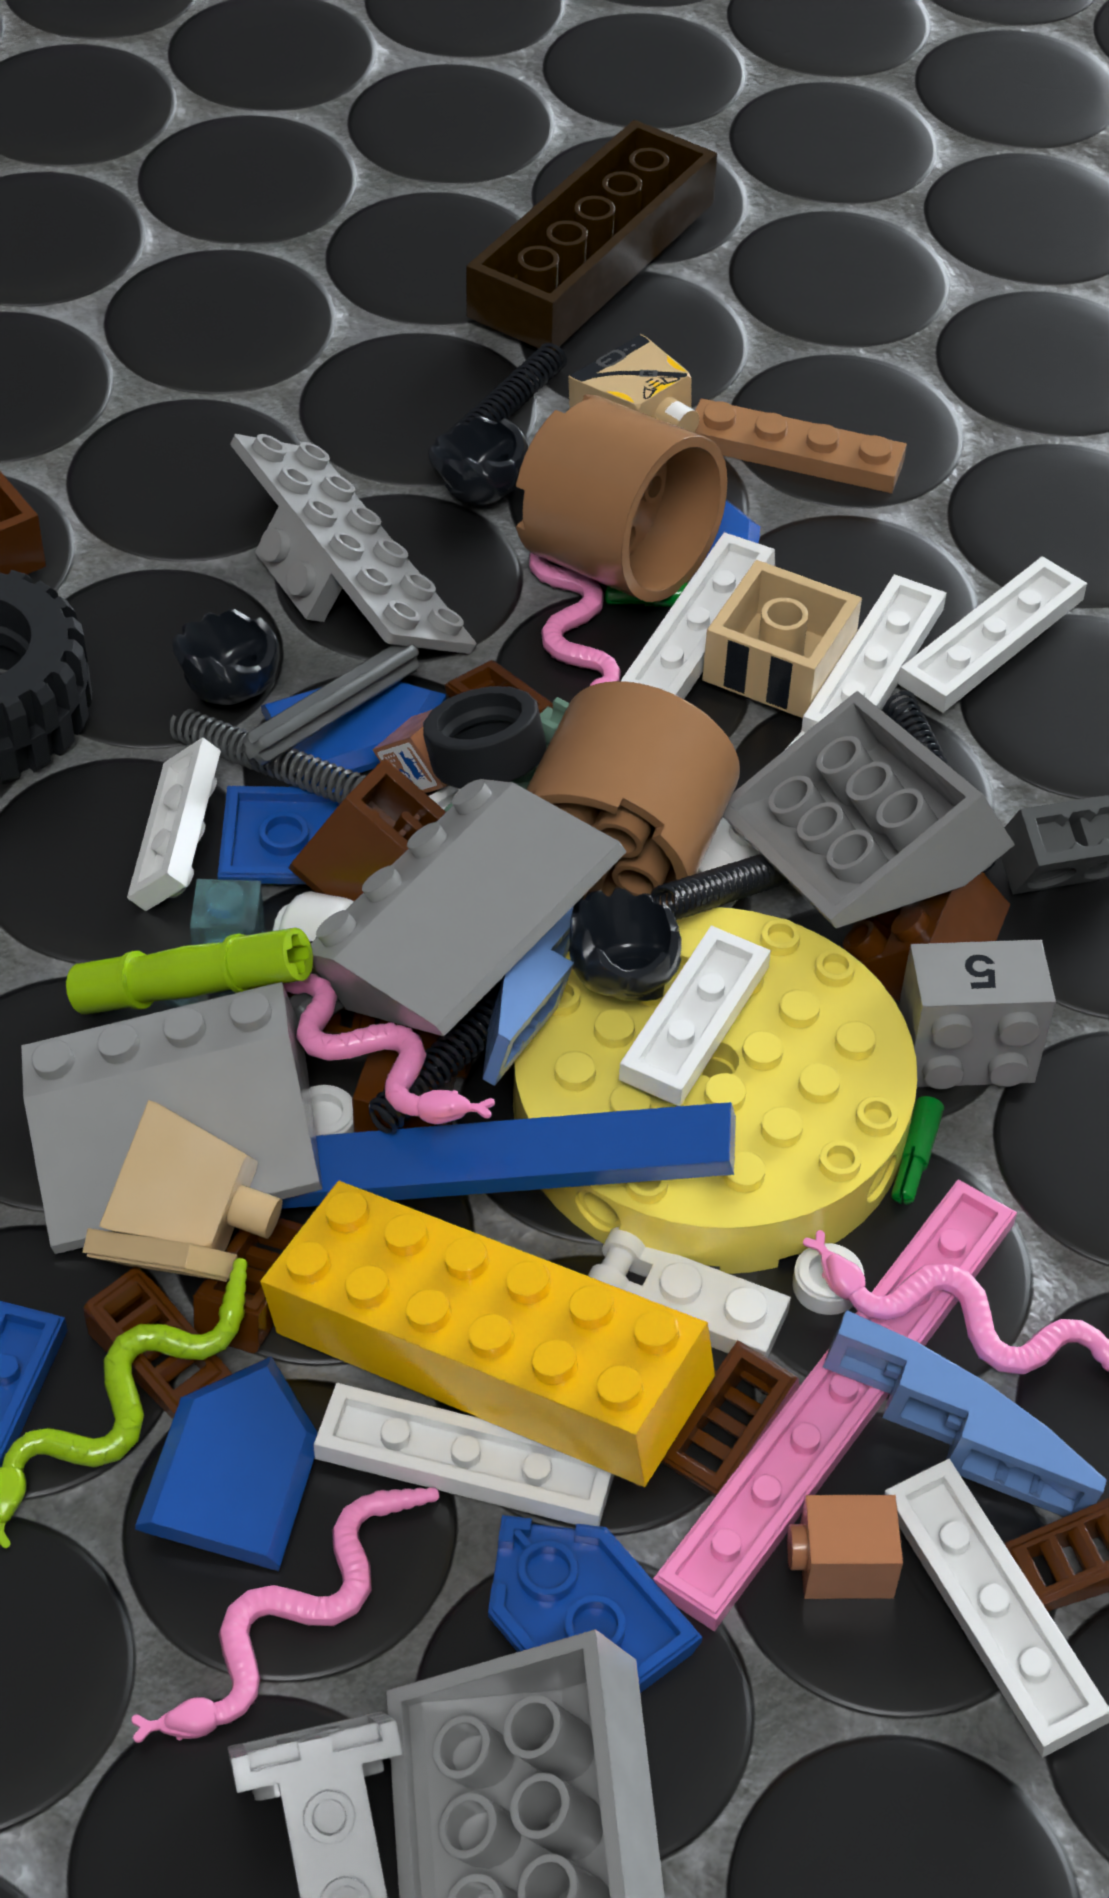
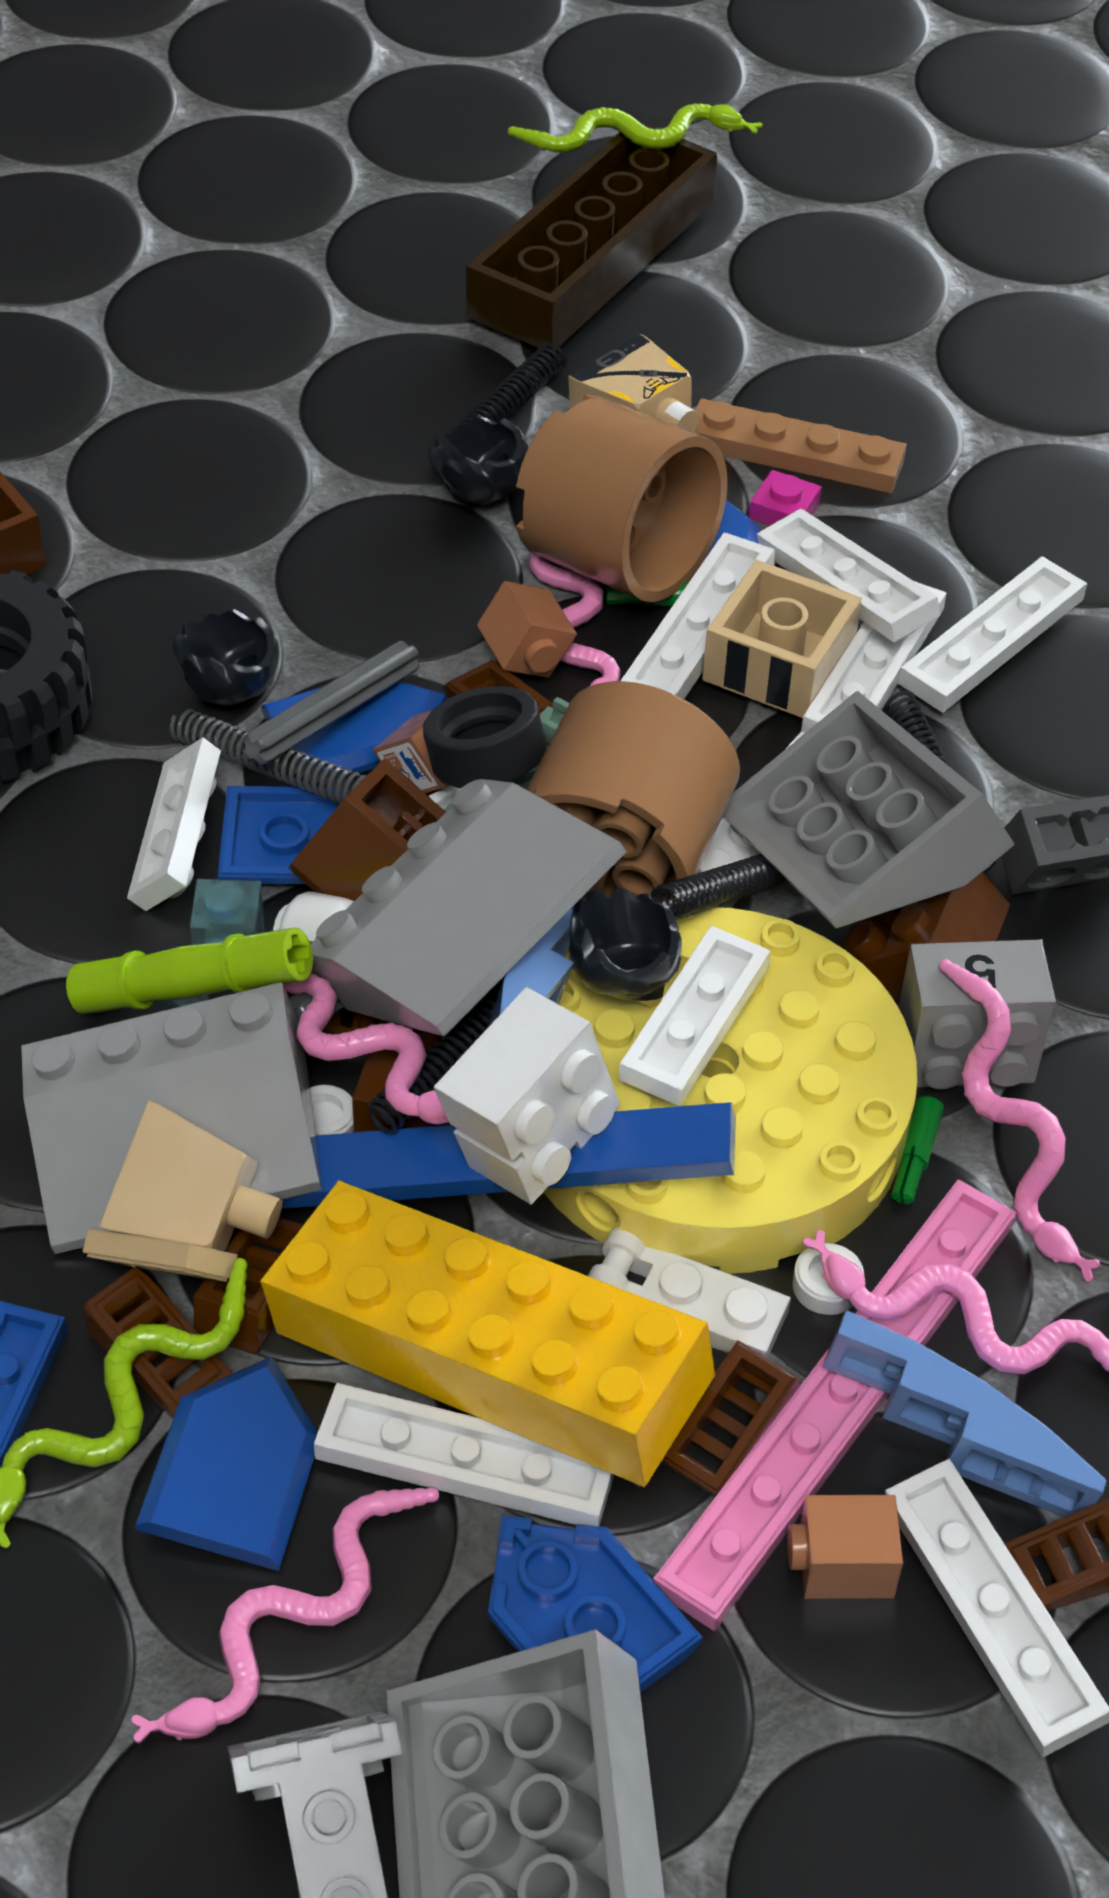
(331, 542): light grey bracket -> none
(526, 629): none -> nougat brick
(528, 1095): none -> white piece
(719, 115): none -> lime animal
(782, 496): none -> dark pink plate
(818, 552): none -> white plate
(1049, 1237): none -> bright pink animal

